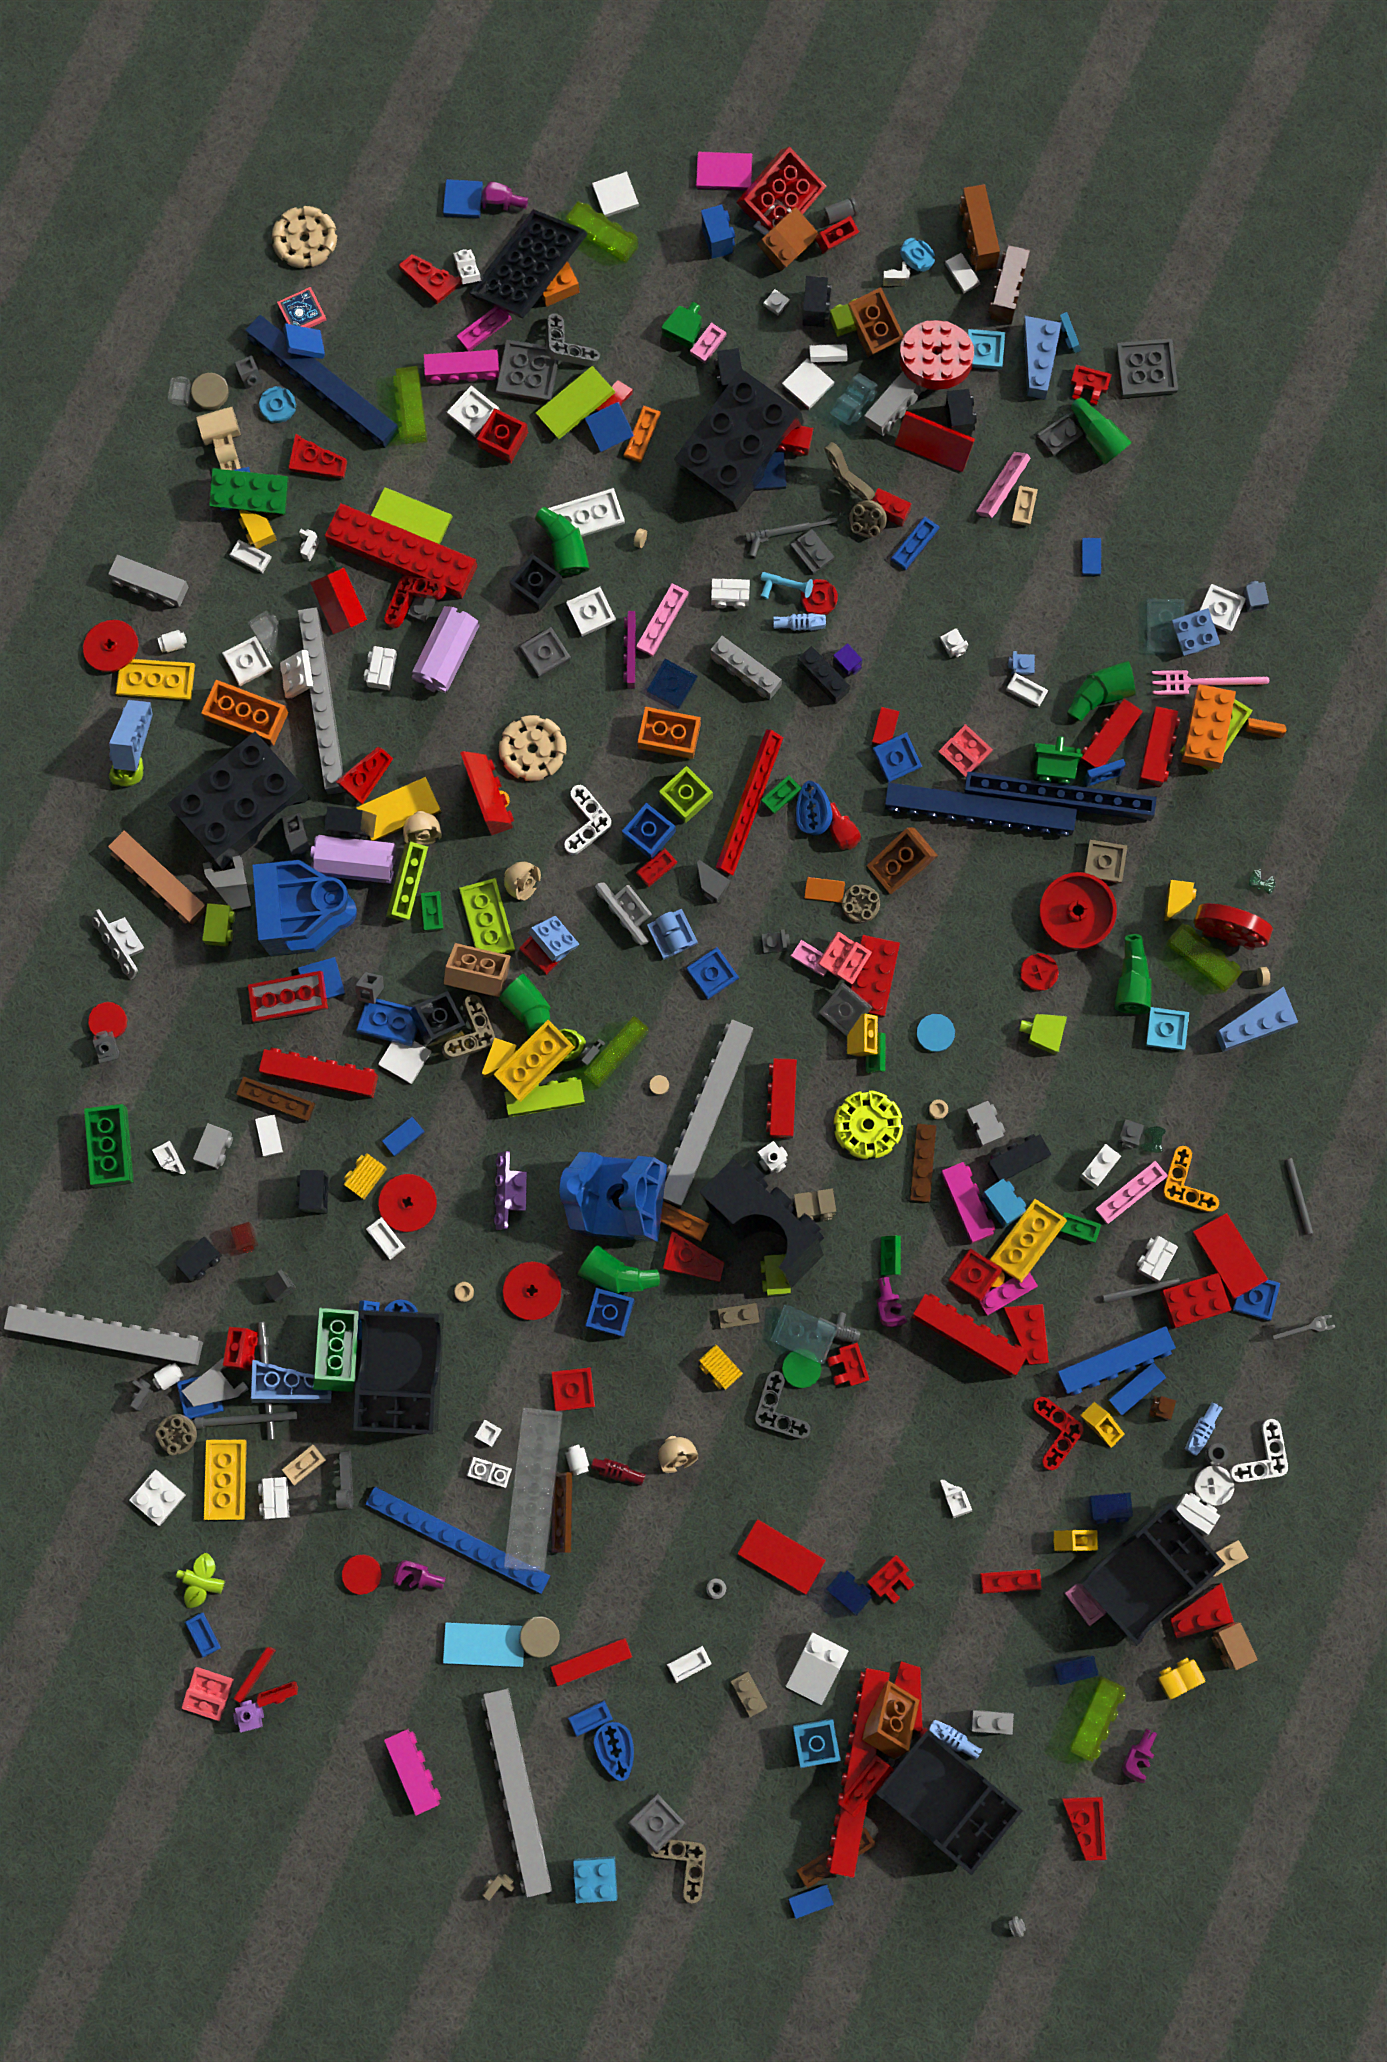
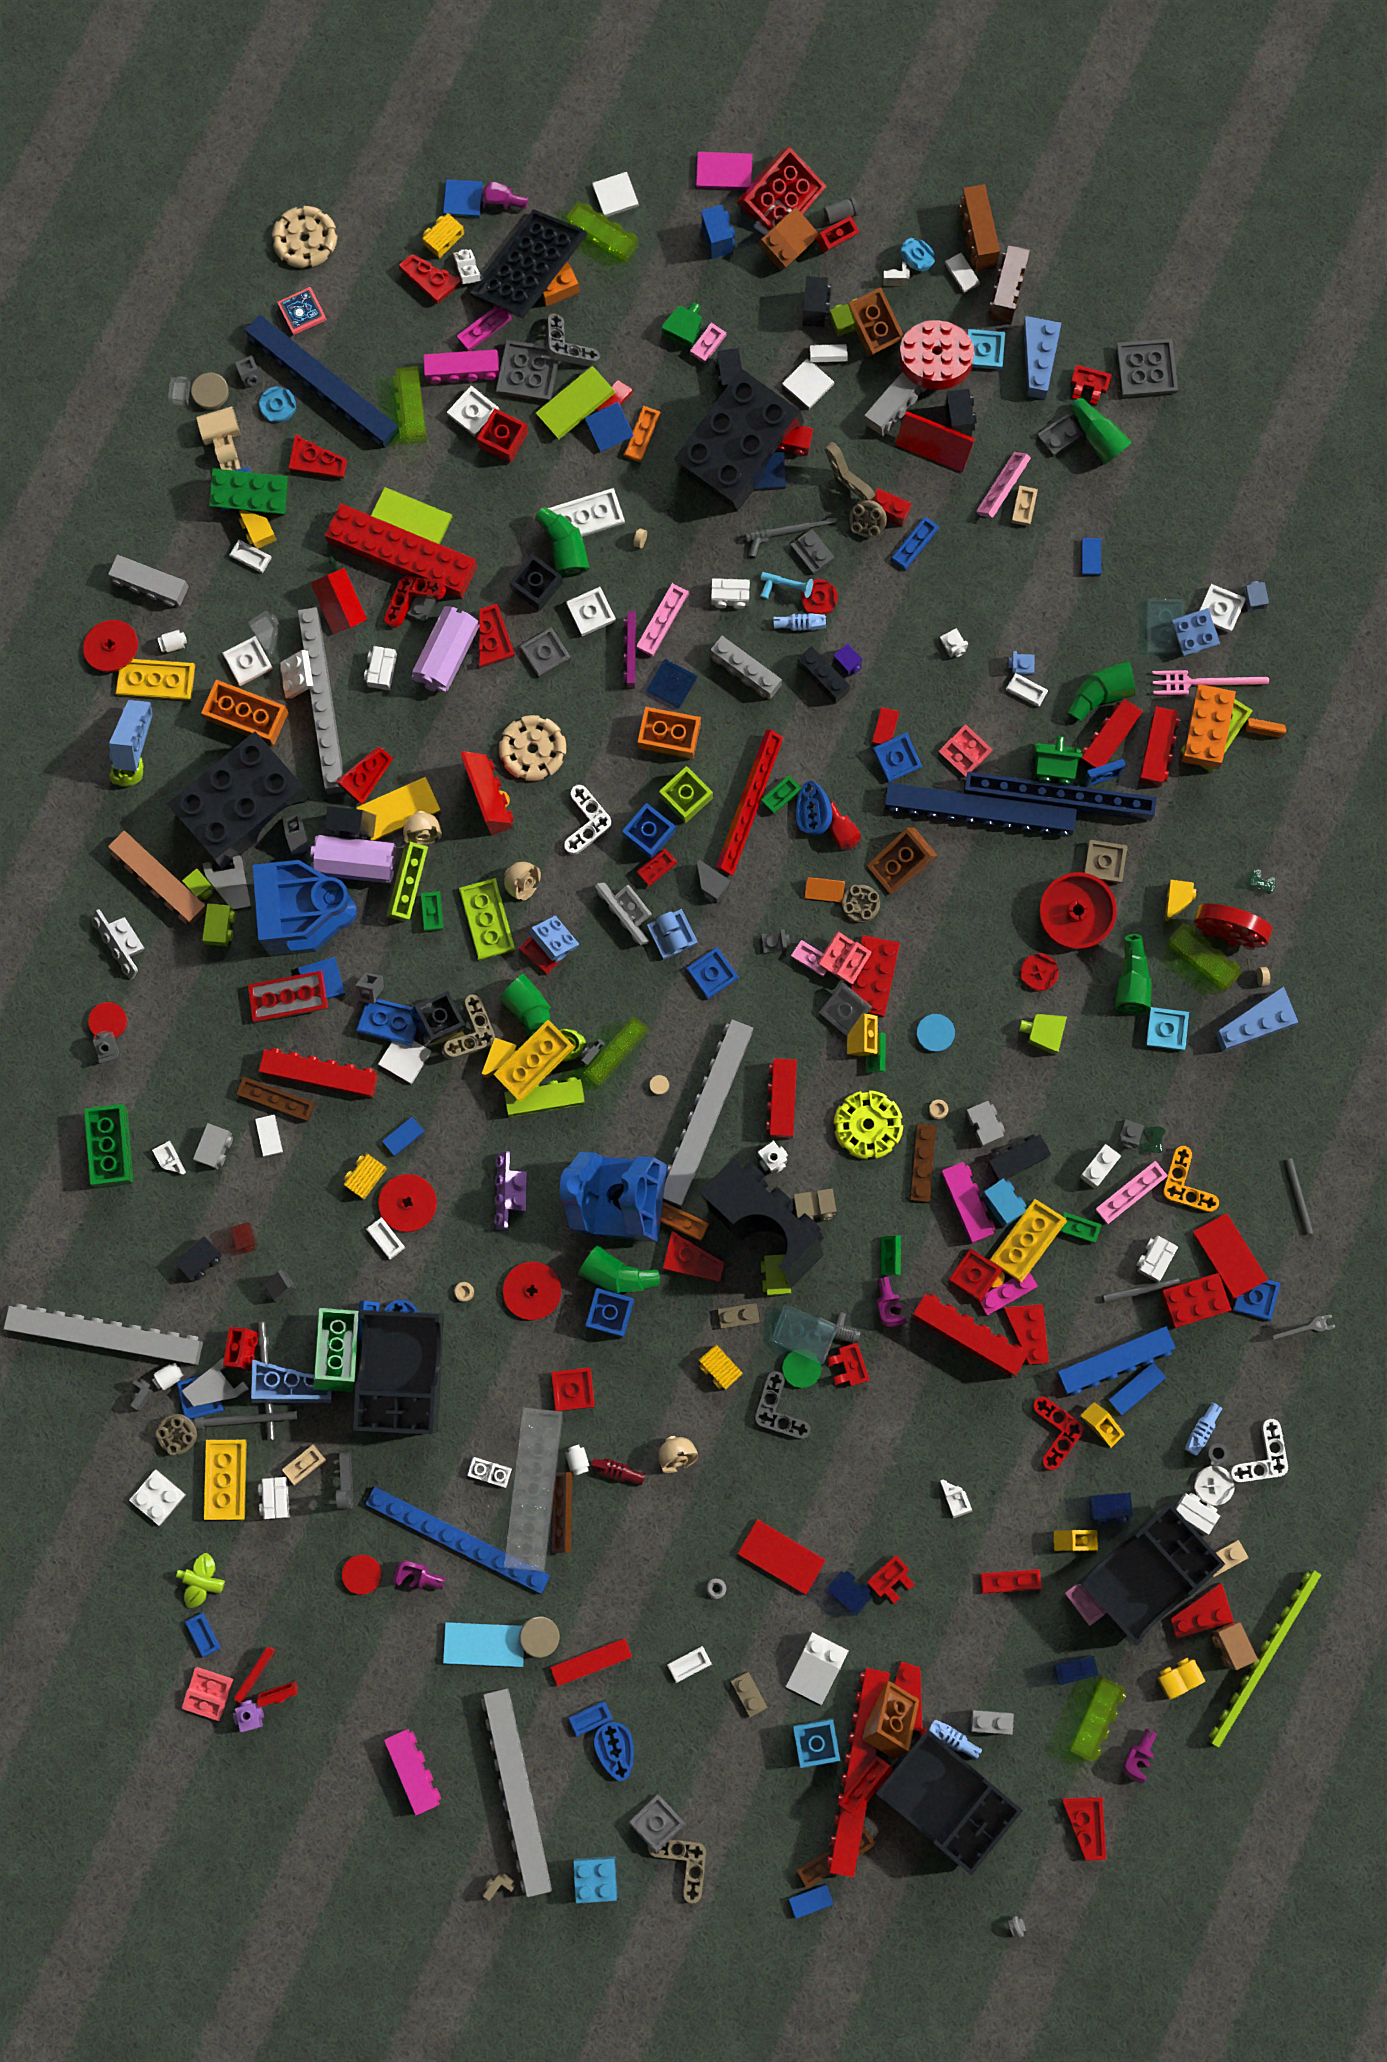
(198, 885): none -> lime brick
(304, 341): blue tile -> none
(310, 545): white bracket -> none
(313, 1191): black brick -> none
(443, 235): none -> yellow brick
(477, 970): medium nougat brick -> none
(488, 1433): white plate -> none
(494, 639): none -> red wing
(776, 302): white plate -> none
(858, 394): clear light blue brick -> none
(1066, 326): dark azure plate -> none
(1162, 1408): reddish brown brick -> none
(1268, 1650): none -> lime plate

